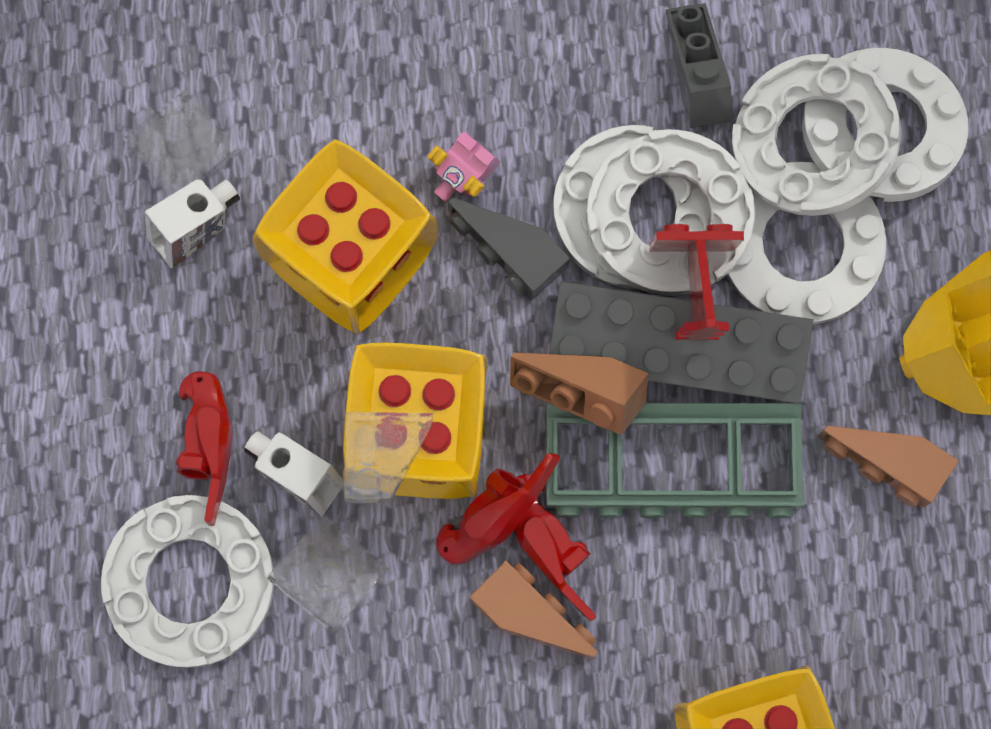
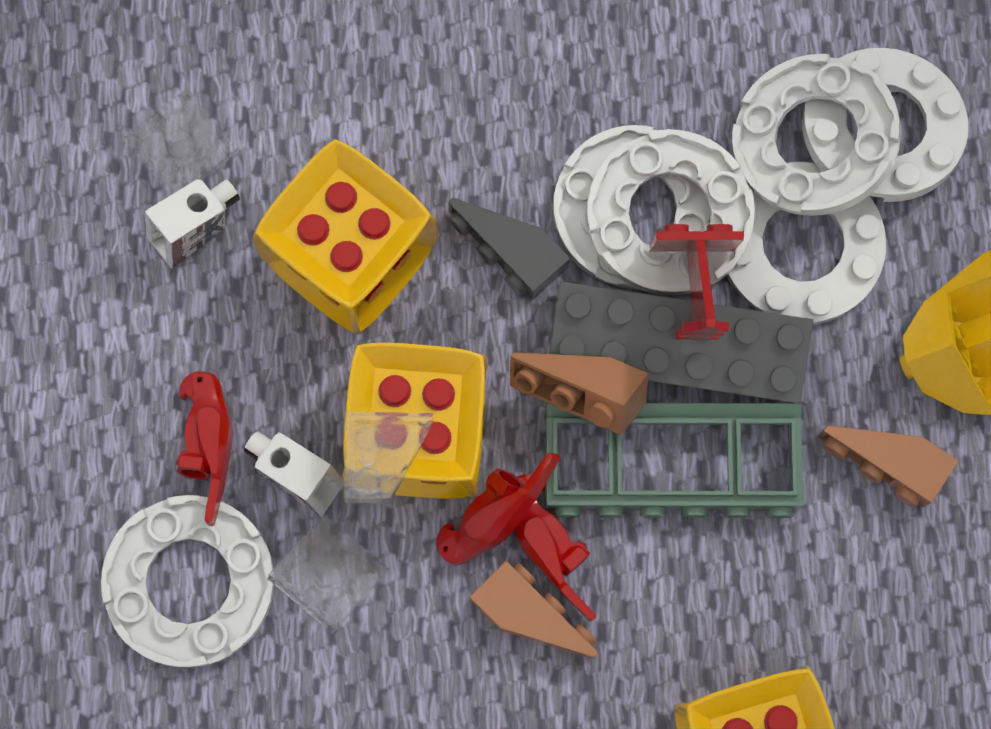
(462, 167): bright pink piece -> none
(699, 66): dark grey slope -> none

